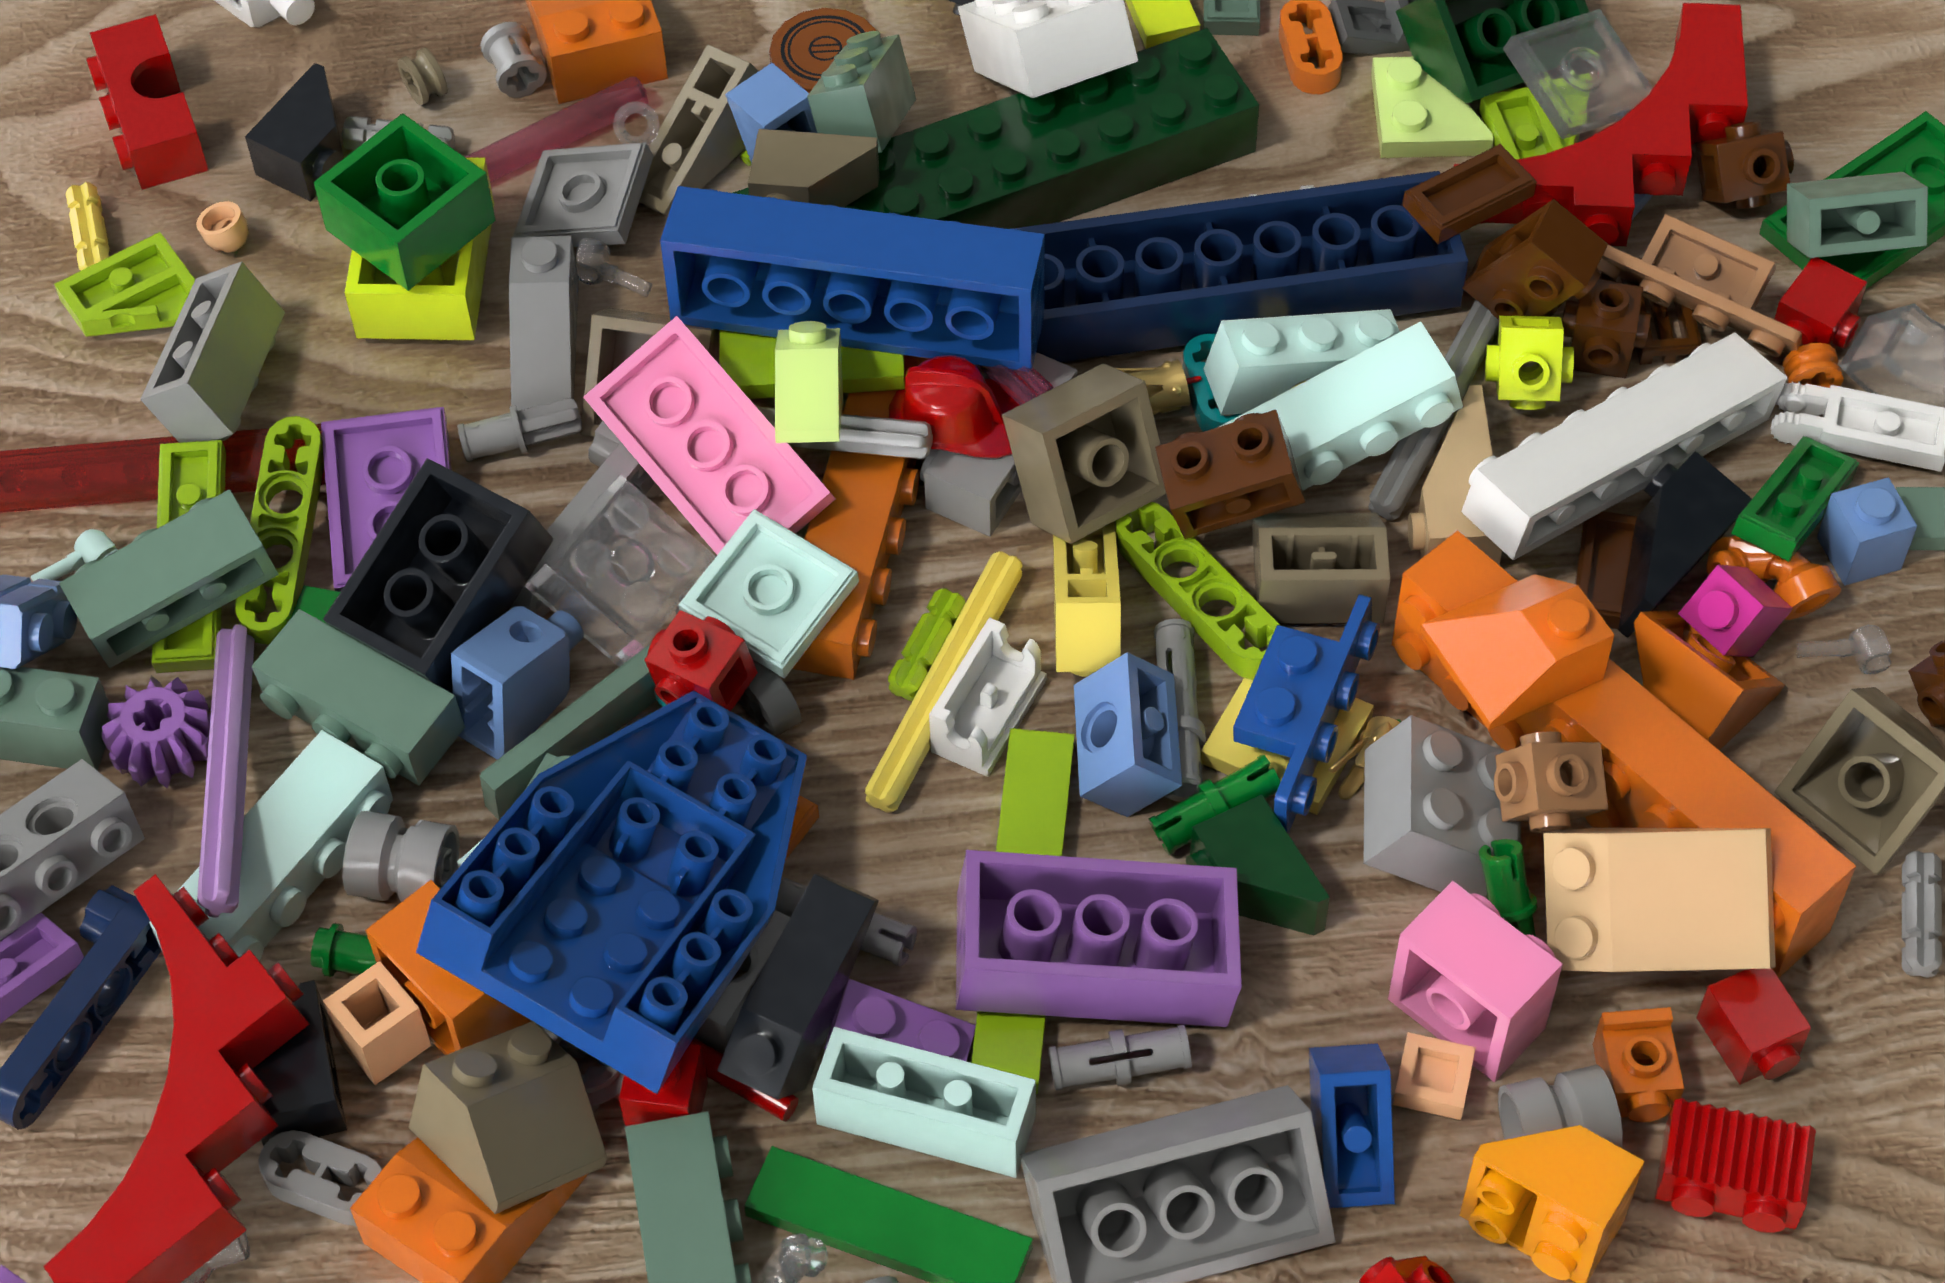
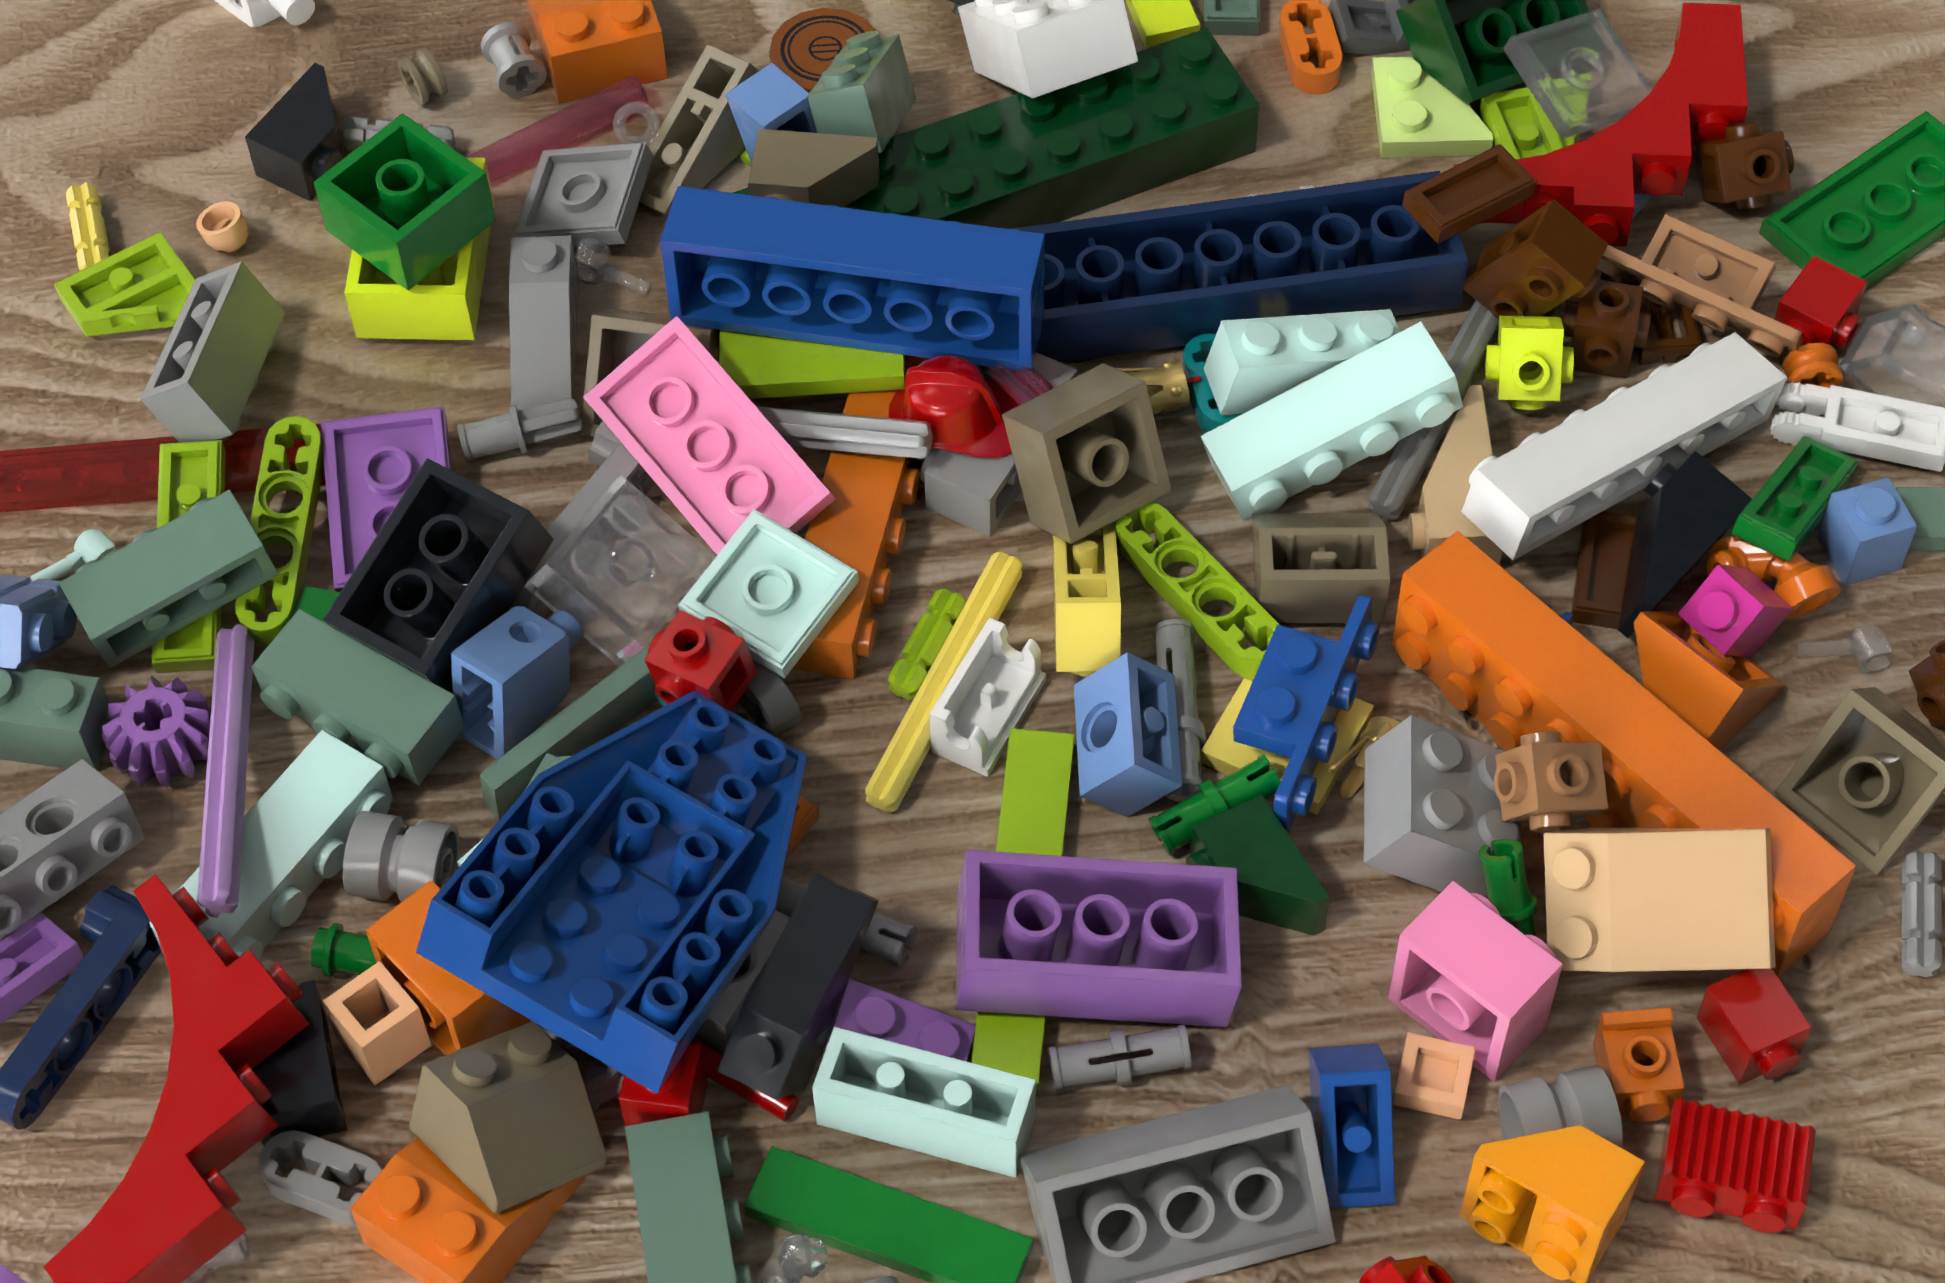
(156, 131): red arch -> none
(808, 383): yellowish green slope -> none
(1229, 474): reddish brown brick -> none
(1521, 647): orange slope -> none
(1857, 214): sand green brick -> none

